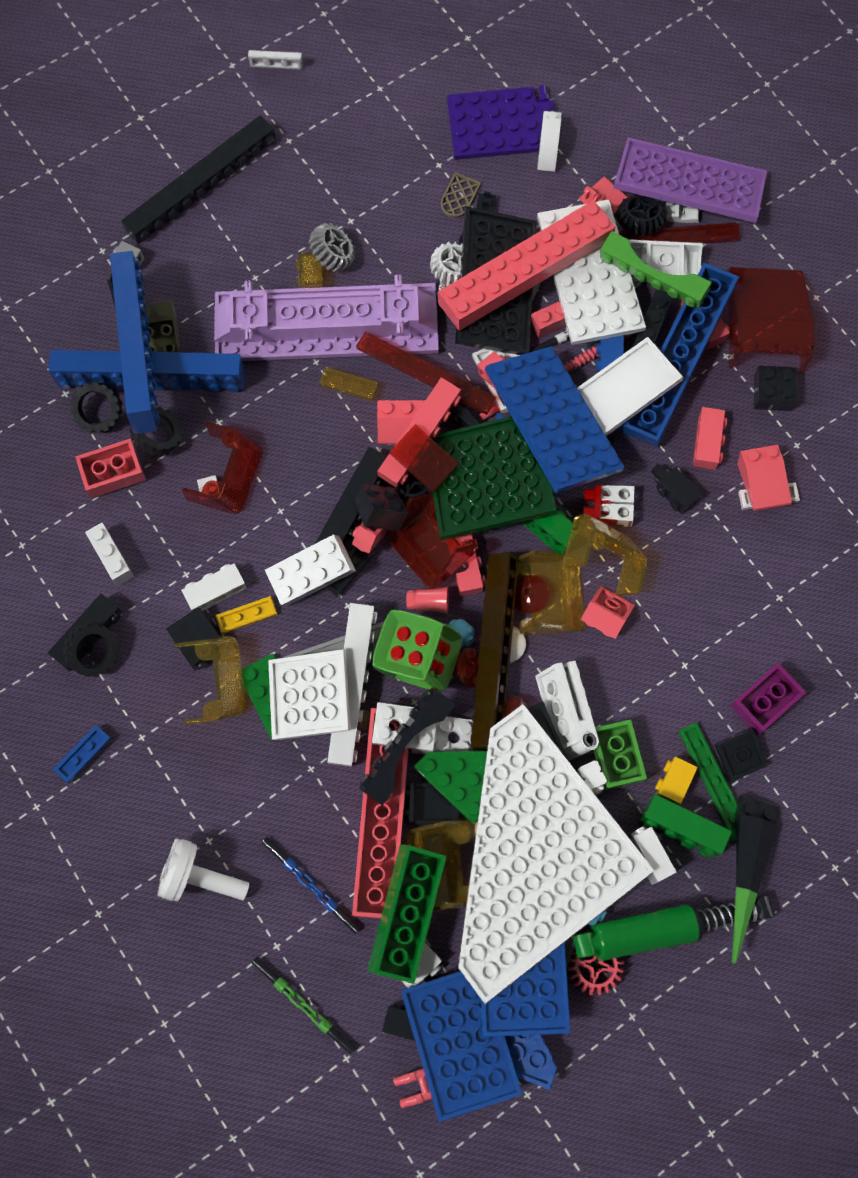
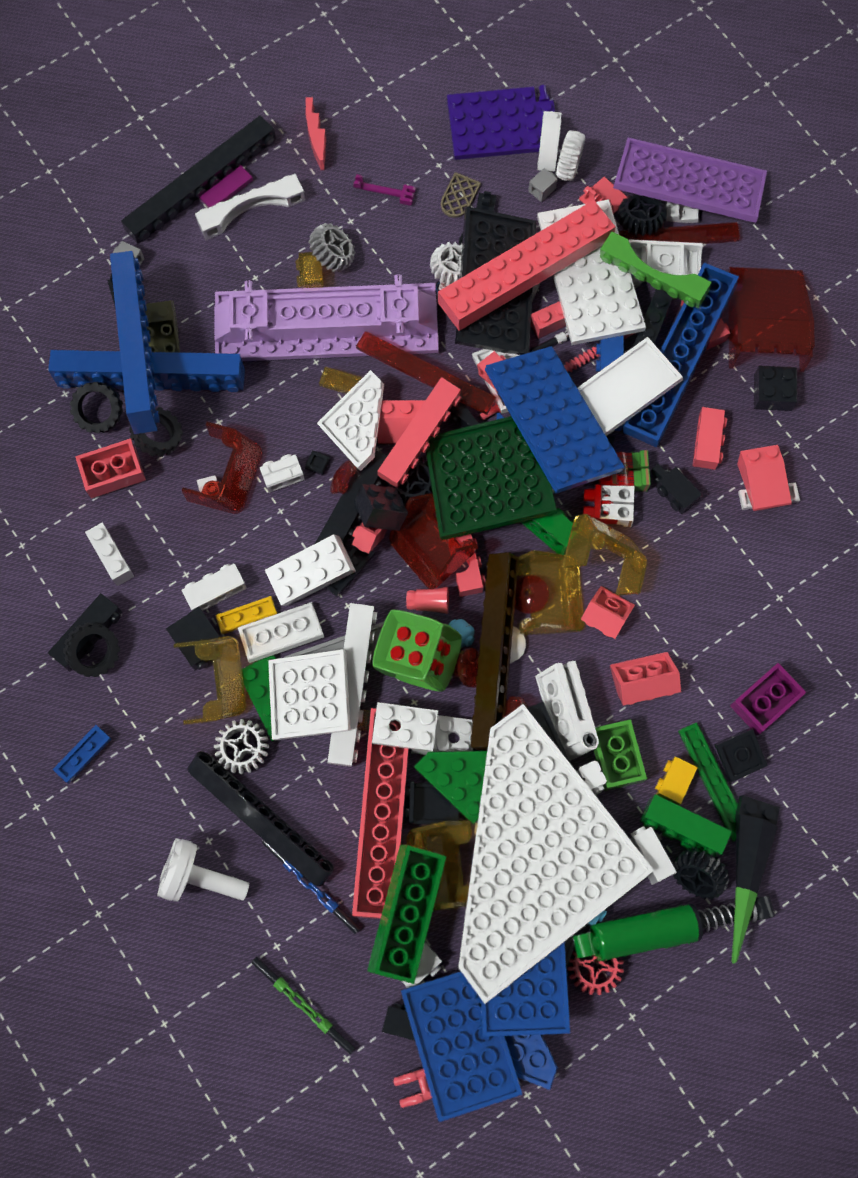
(227, 187): none -> magenta tile
(244, 737): none -> white gear
(261, 818): none -> black beam
(272, 59): white tile -> none
(280, 632): none -> white tile
(282, 472): none -> white brick
(283, 192): none -> white arch
(316, 135): none -> coral slope
(317, 462): none -> black tile
(341, 477): none -> clear red dish
(355, 420): none -> white plate
(381, 780): black arch -> none
(406, 194): none -> magenta hinge
(423, 458): clear red tile -> none
(542, 184): none -> light grey brick
(570, 155): none -> white gear
(634, 472): none -> hips
(646, 678): none -> coral slope
(701, 874): none -> black gear

